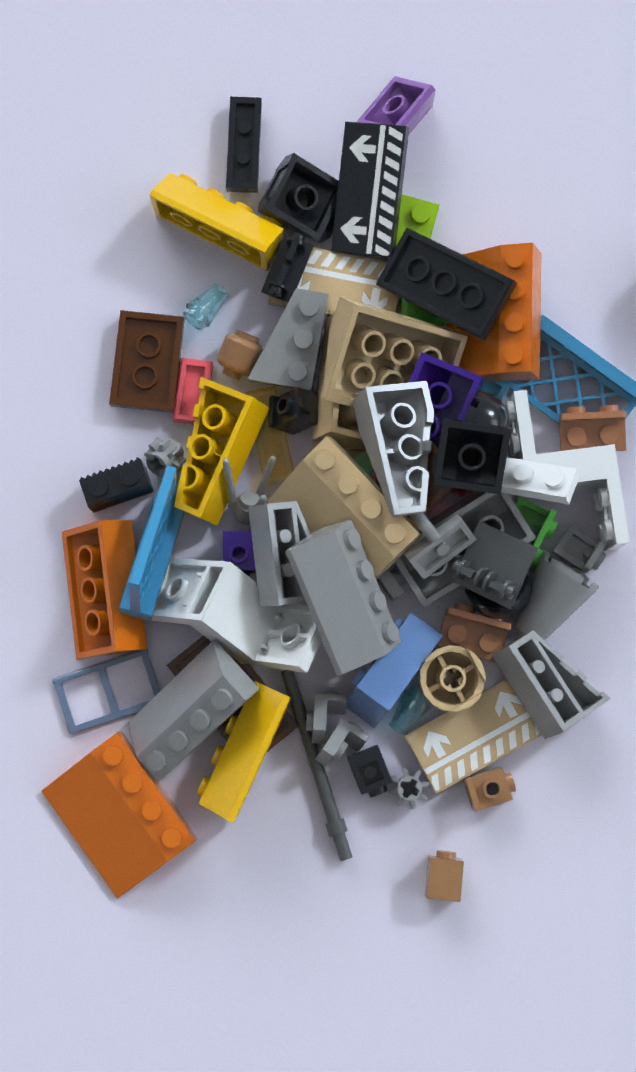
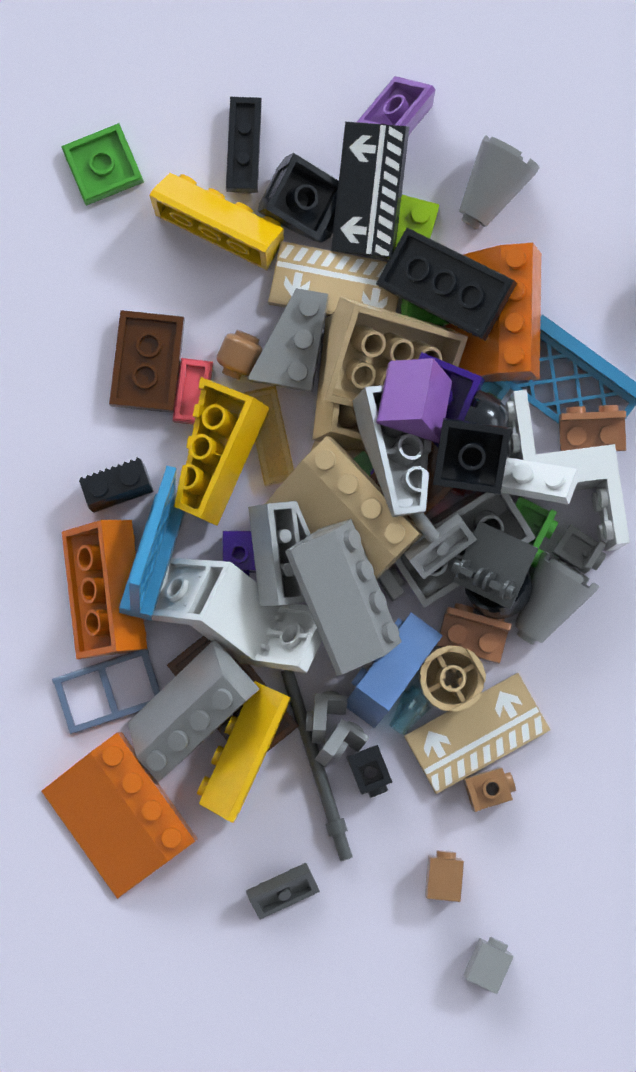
(102, 164): none -> bright green tile
(164, 454): light grey gear -> none
(203, 309): clear light blue cone -> none
(248, 498): light grey plant -> none
(282, 891): none -> dark grey plate
(287, 267): black hinge -> none
(293, 411): black brick -> none
(407, 778): light grey gear -> none
(415, 398): none -> medium lavender slope
(489, 964): none -> light grey brick
(494, 181): none -> light grey cone
(546, 684): light grey wedge -> none

